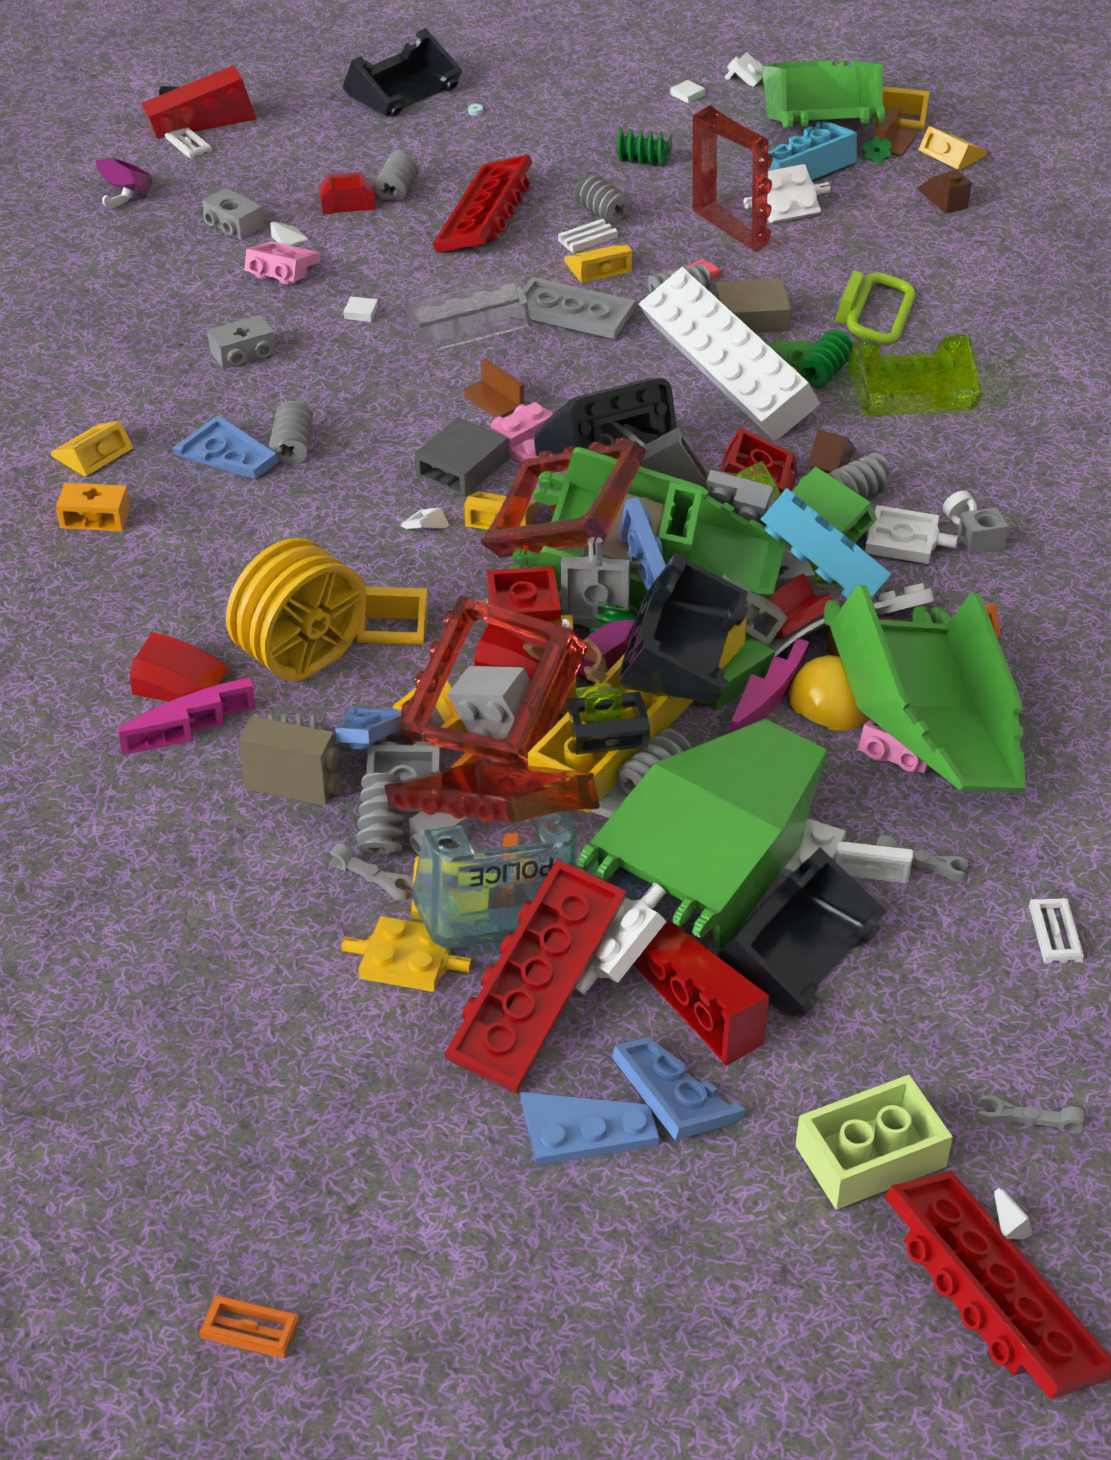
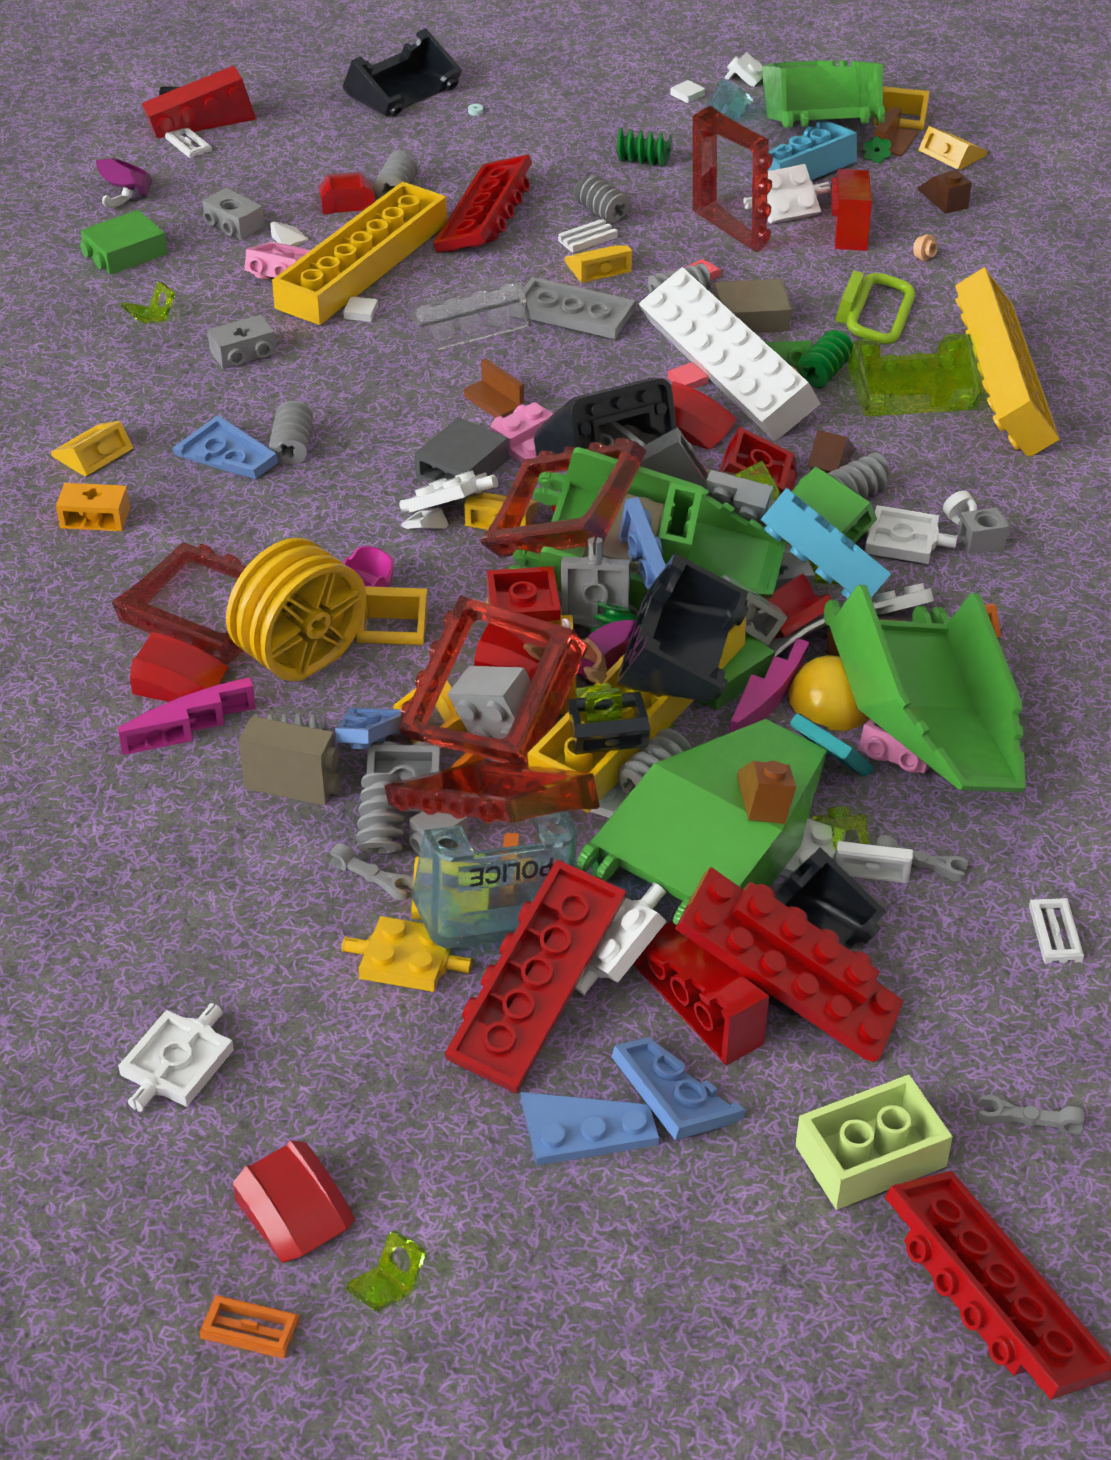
(123, 242): none -> bright green brick
(134, 610): none -> clear red windscreen
(153, 311): none -> clear neon green bracket
(176, 1058): none -> white plate
(292, 1201): none -> red slope
(359, 253): none -> yellow brick
(372, 566): none -> dark pink hair
(387, 1281): none -> clear neon green bracket
(449, 490): none -> white plate
(688, 375): none -> coral tile
(700, 417): none -> red slope
(730, 100): none -> clear light blue slope
(767, 790): none -> dark orange slope
(793, 961): none -> red plate
(834, 746): none -> teal tile
(843, 820): none -> clear neon green bracket
(851, 208): none -> red wedge
(925, 247): none -> light nougat plate
(1005, 364): none -> yellow brick
(1012, 1220): white slope -> none

